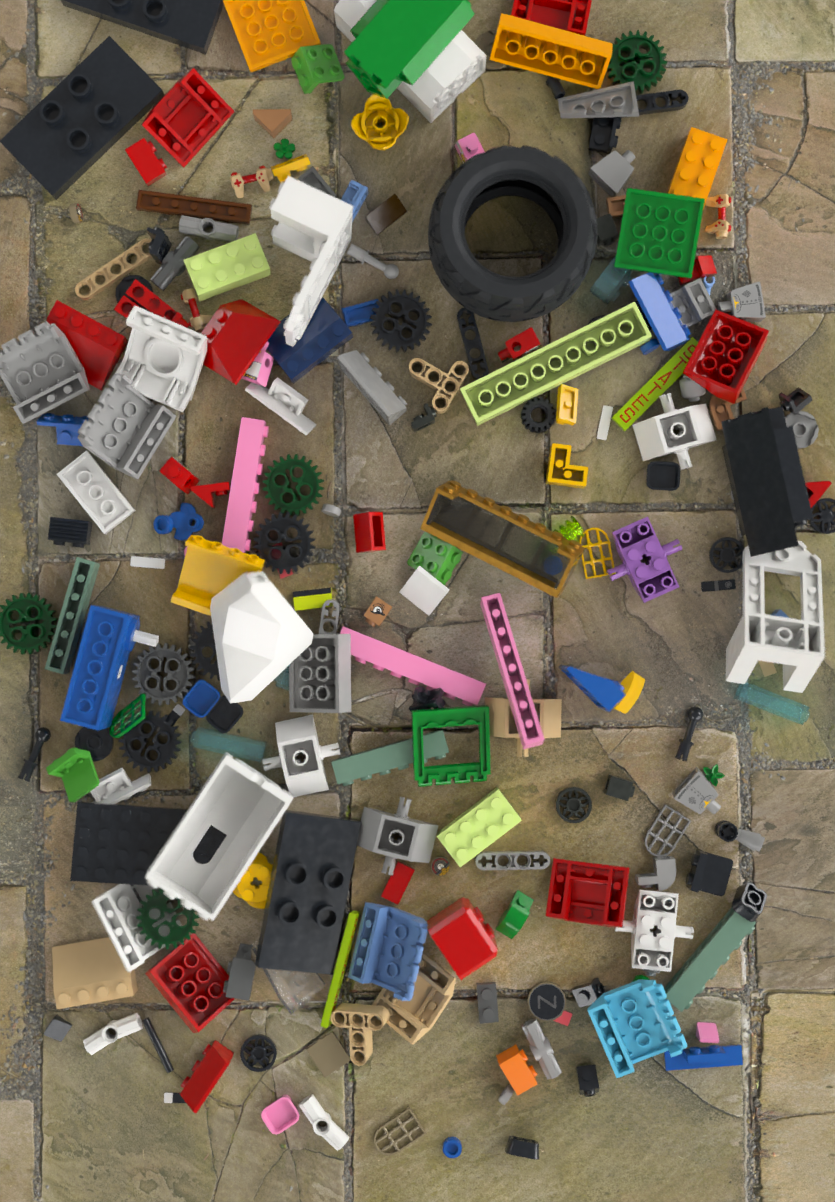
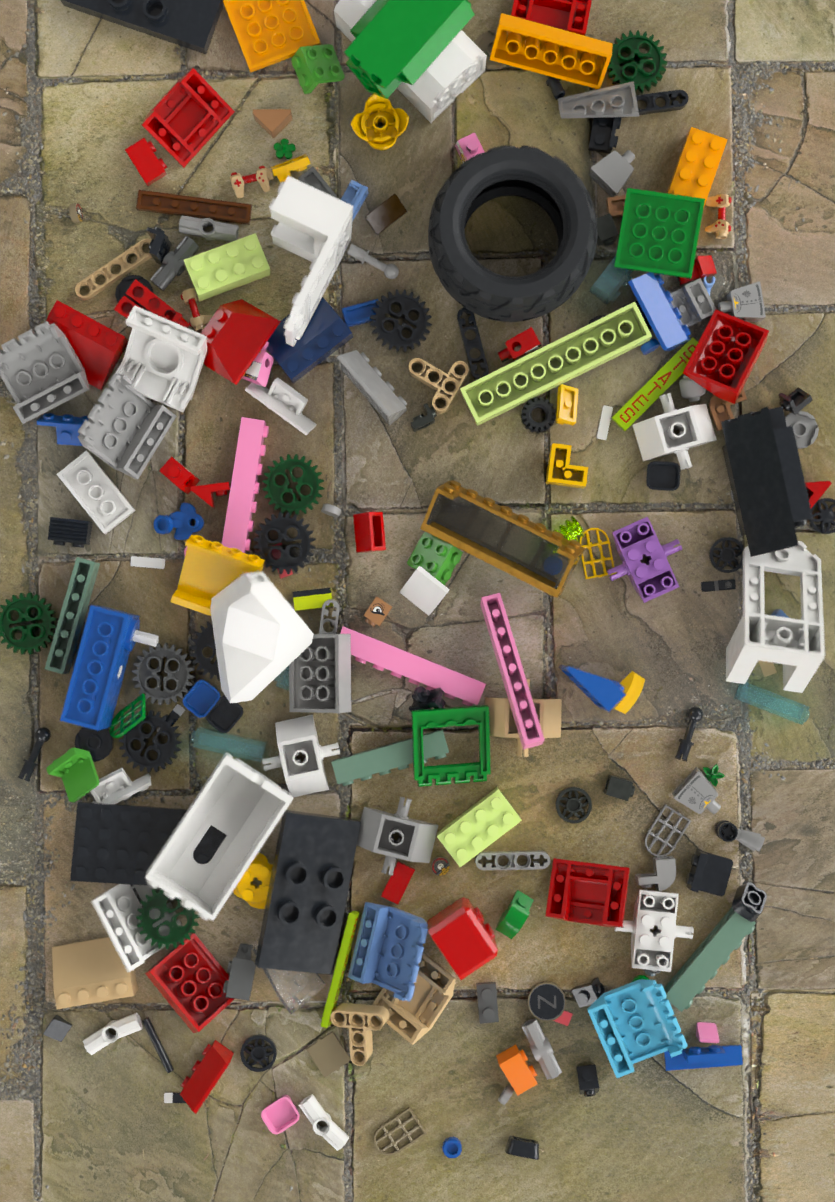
(82, 117): black plate -> none

